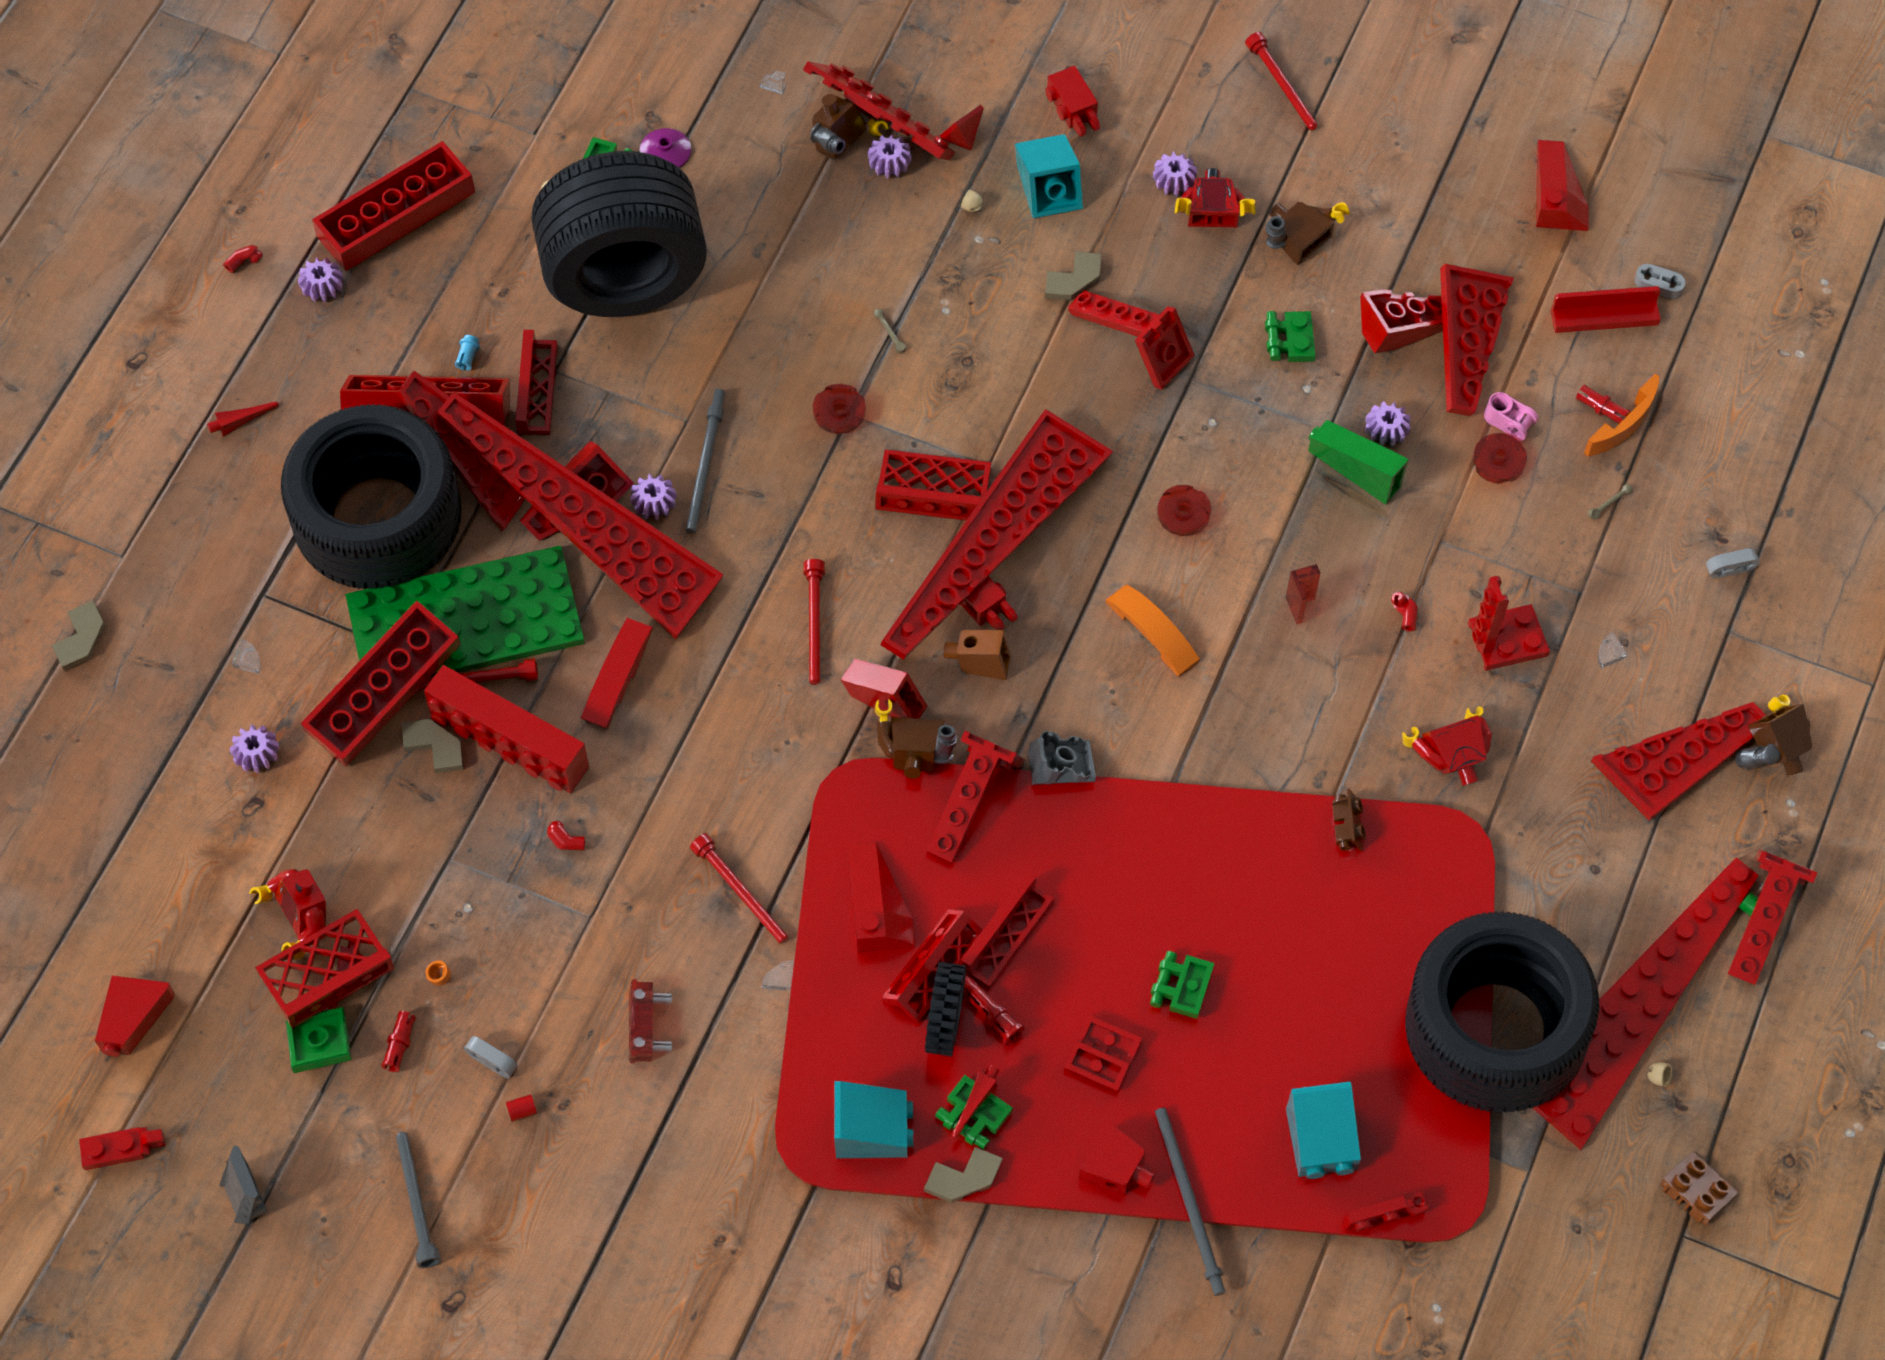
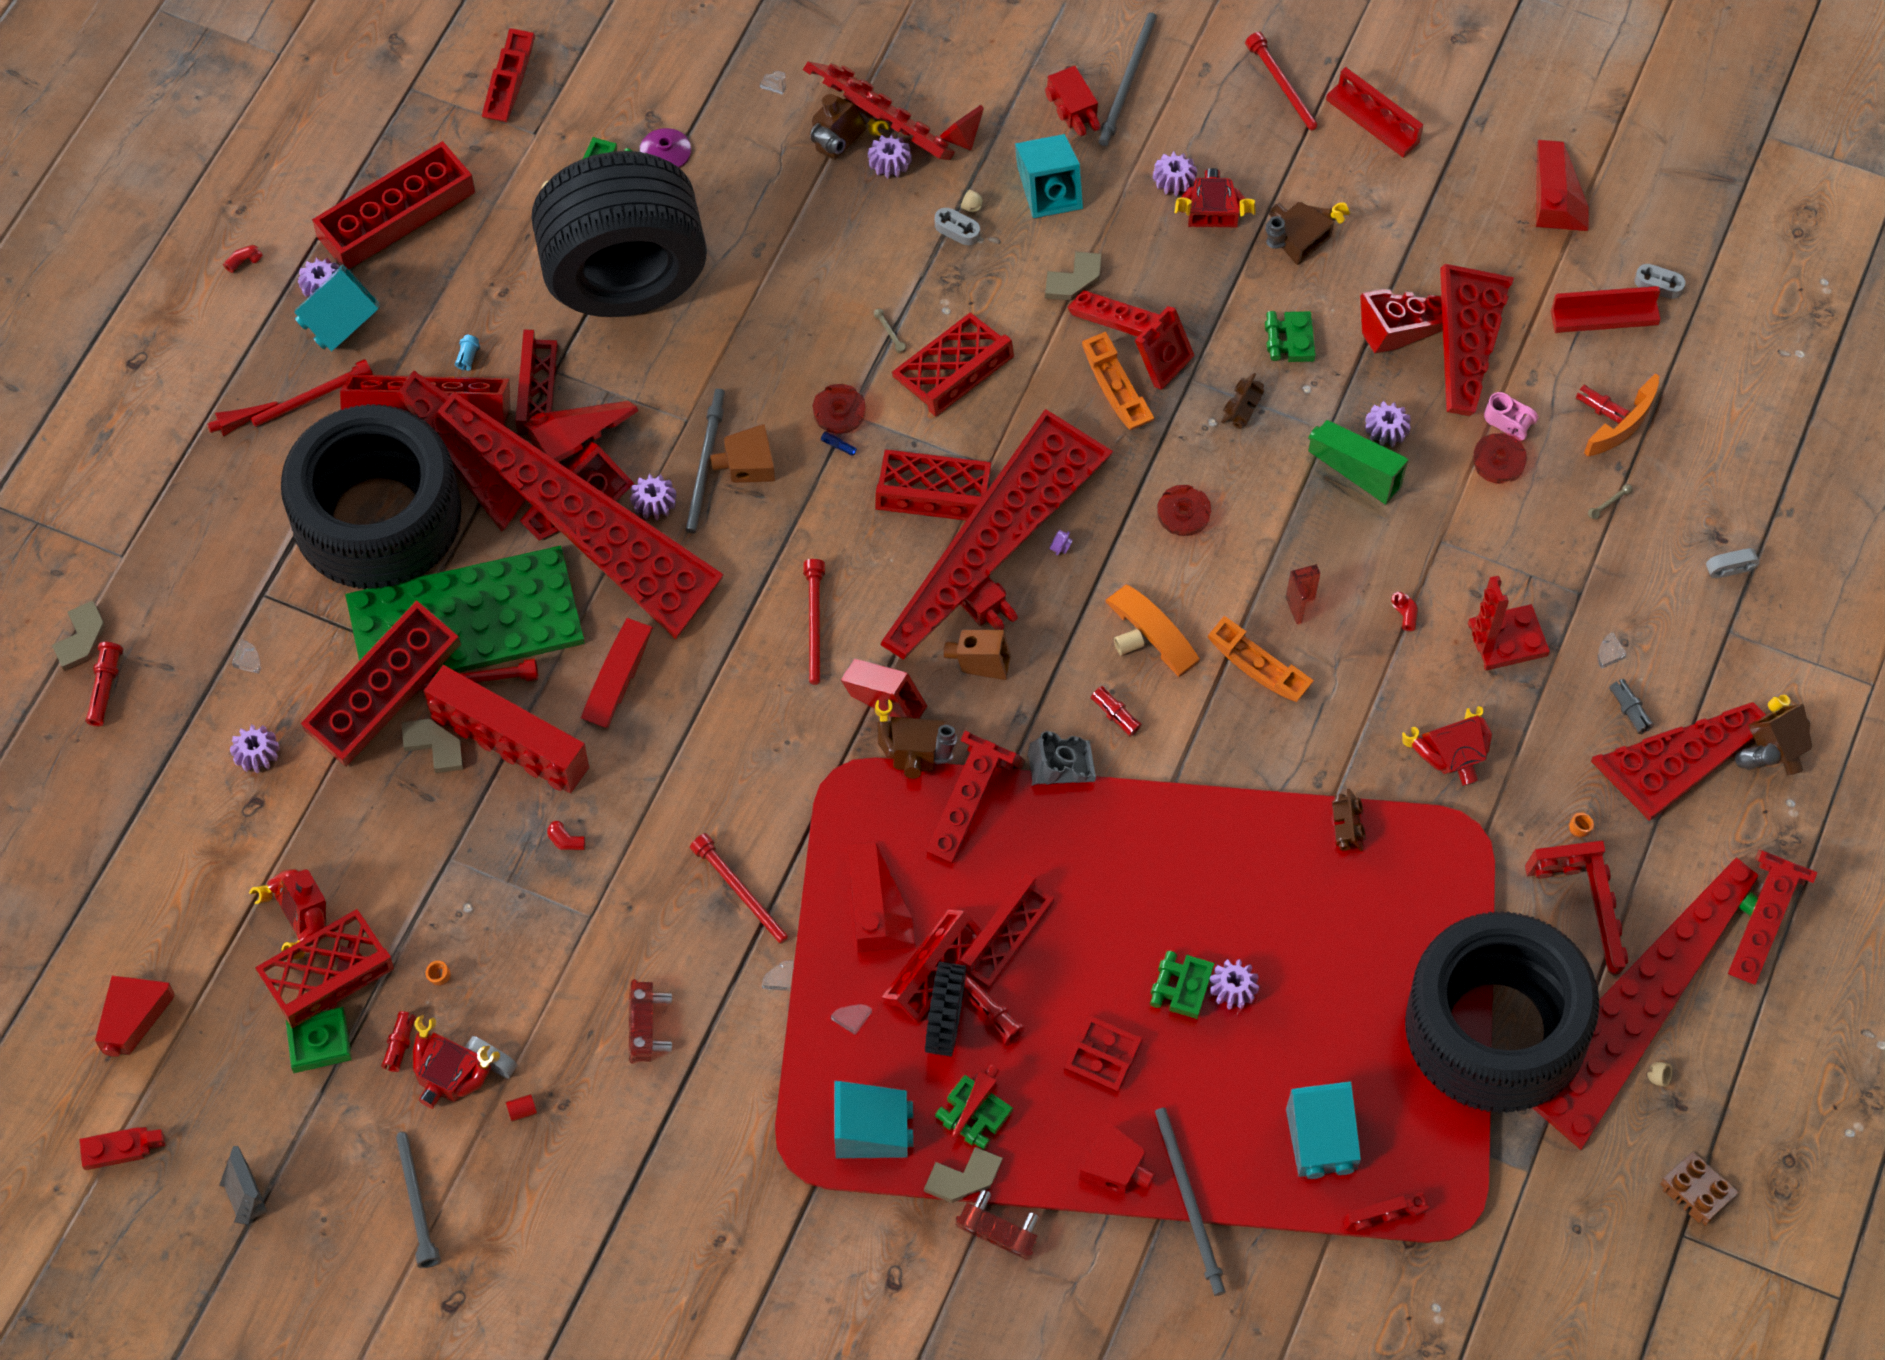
(105, 672): none -> red pin
(336, 309): none -> teal slope
(361, 368): none -> red piece
(446, 1066): none -> torso
(508, 75): none -> red slope
(563, 431): none -> red wedge
(746, 456): none -> dark orange torso
(838, 443): none -> clear blue pin
(852, 1016): none -> clear tile
(957, 226): none -> light grey beam
(967, 374): none -> red fence
(997, 1230): none -> clear red piece
(1061, 542): none -> medium lavender plate
(1108, 128): none -> dark grey bar
(1115, 383): none -> orange slope
(1116, 711): none -> red pin
(1129, 642): none -> tan hinge
(1236, 408): none -> reddish brown hinge
(1240, 977): none -> lavender gear
(1257, 663): none -> orange slope
(1374, 114): none -> red fence
(1571, 861): none -> red bracket
(1581, 825): none -> orange hinge
(1631, 706): none -> dark grey pin

